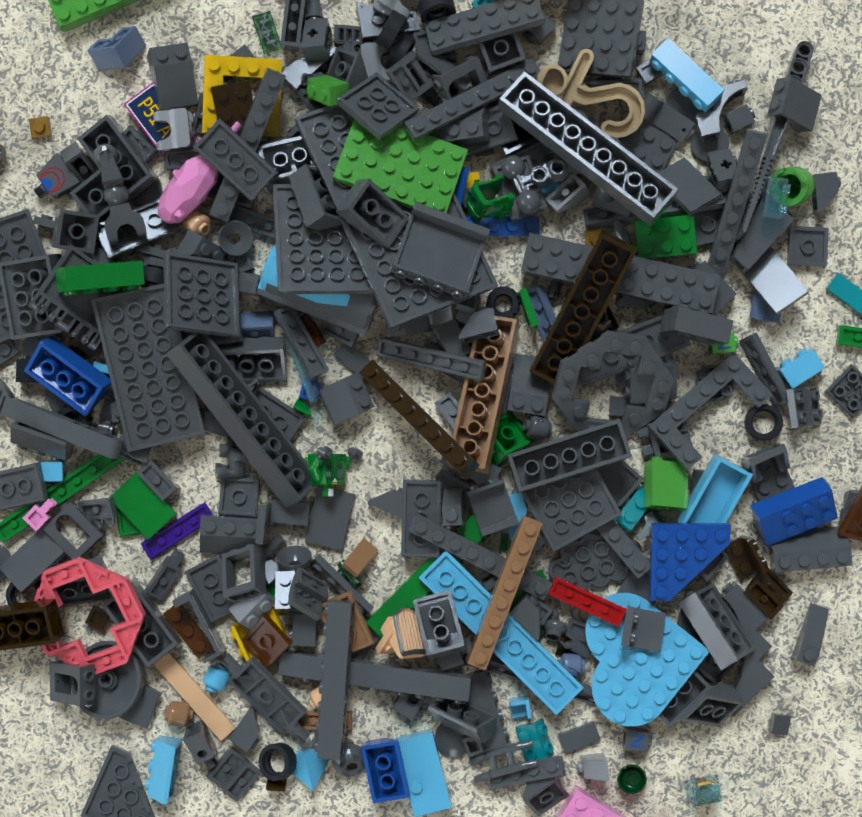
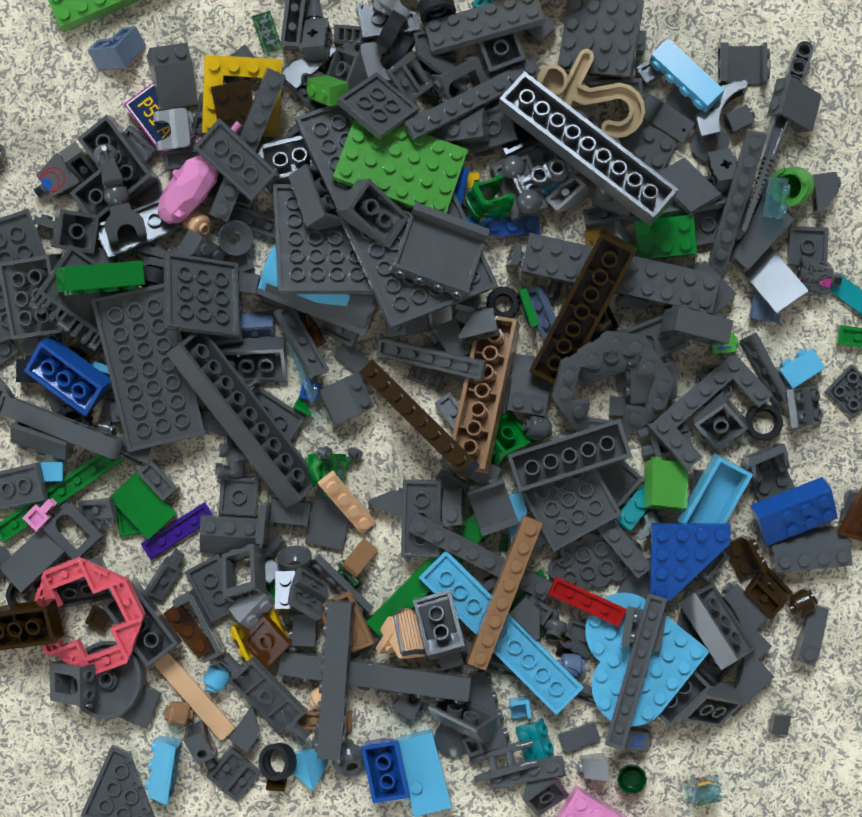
(40, 127): pearl gold plate -> none
(346, 502): none -> light nougat plate
(428, 377): none -> clear smoke tile
(515, 256): none -> dark grey plate
(635, 671): none -> dark grey plate
(719, 421): none -> dark grey slope
(743, 63): none -> dark grey panel
(802, 602): none -> dark brown head
(817, 275): none -> dark grey torso

